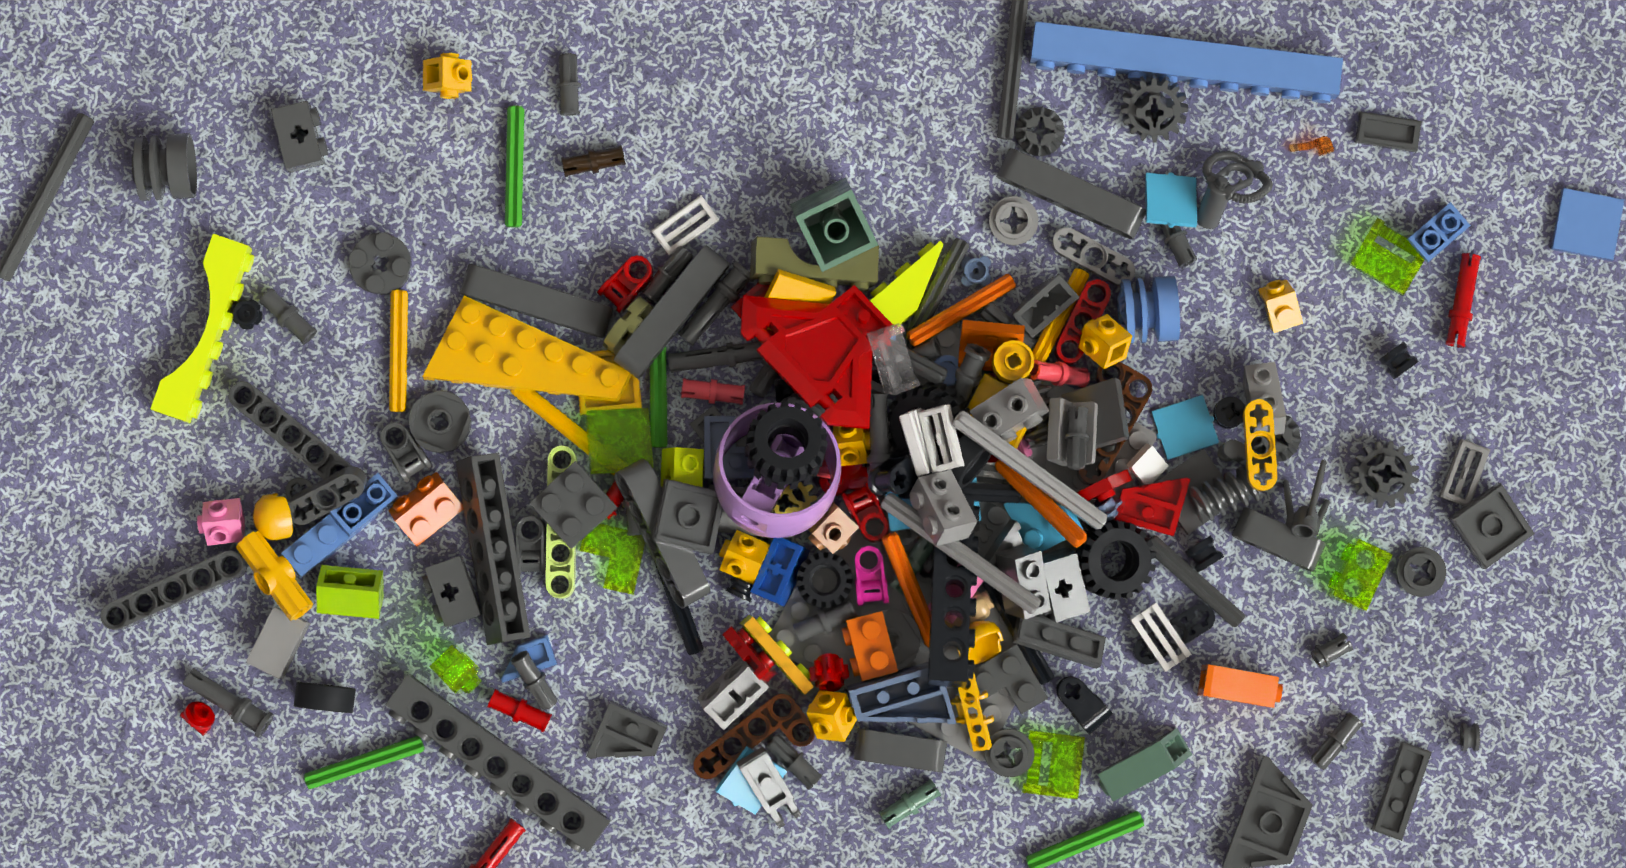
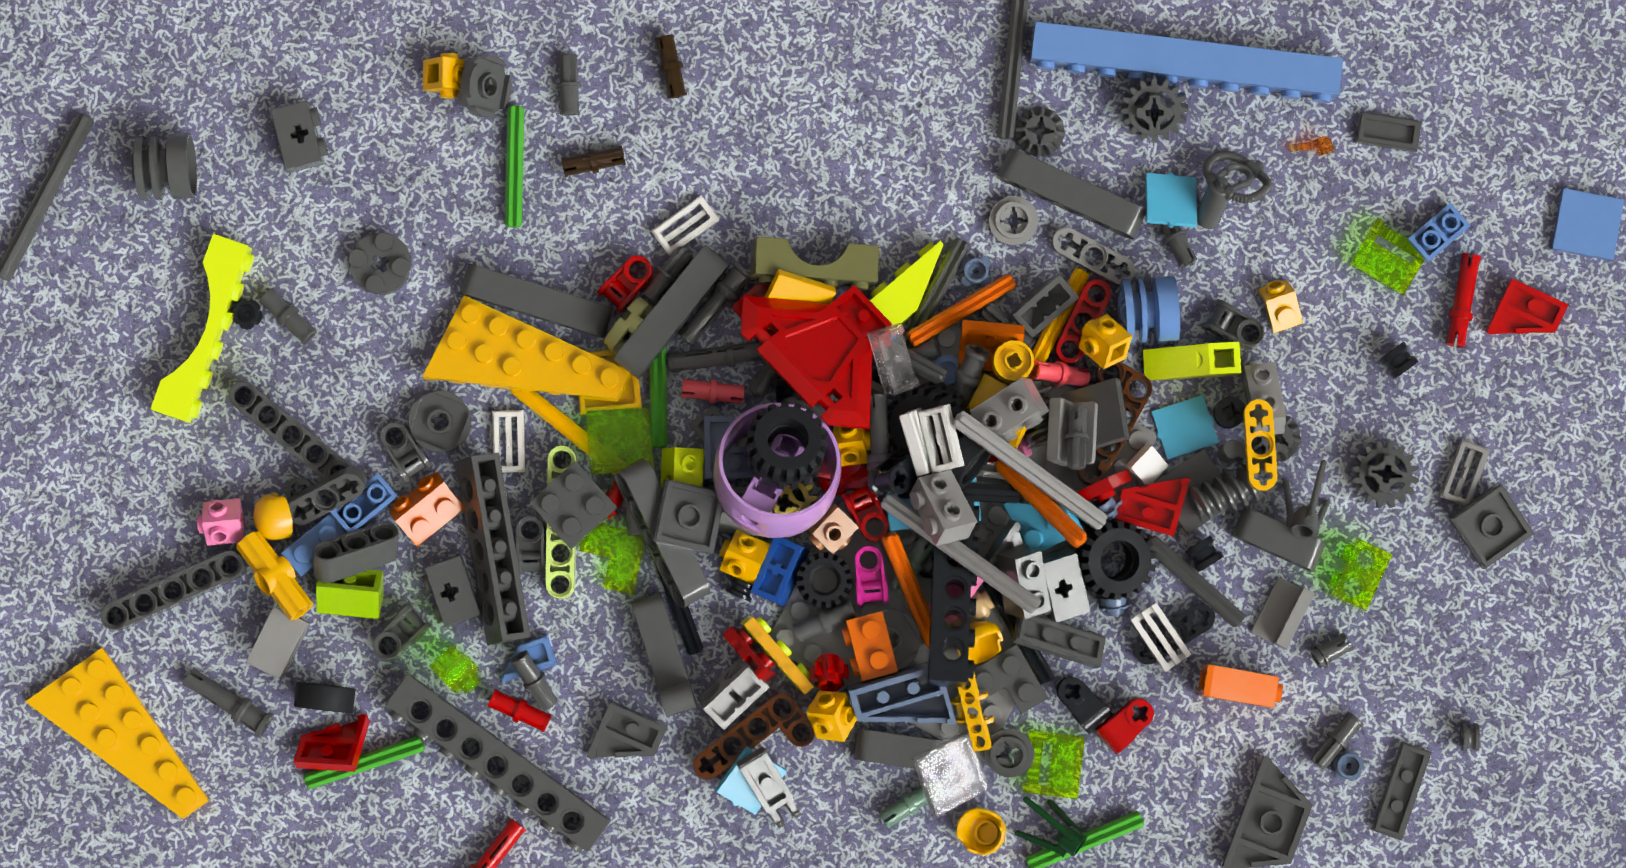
(110, 720): none -> yellow wing
(199, 716): red plate -> none
(333, 747): none -> red wing
(355, 552): none -> dark grey beam
(398, 351): yellow axle -> none
(401, 632): none -> dark grey piece
(477, 73): none -> dark grey plate
(508, 414): none -> white tile
(664, 654): none -> dark grey beam
(670, 66): none -> dark brown pin
(793, 761): dark grey axle -> none
(833, 224): sand green slope -> none
(950, 774): none -> clear tile
(981, 830): none -> yellow hair
(1069, 838): none -> dark green plant
(1113, 607): none -> sand blue plate
(1121, 729): none -> red piece
(1144, 765): sand green slope -> none
(1192, 361): none -> neon yellow slope
(1233, 324): none -> dark grey piece
(1282, 613): none -> light grey panel
(1356, 762): none -> sand blue plate
(1435, 569): dark grey gear -> none
(1526, 311): none -> red wing

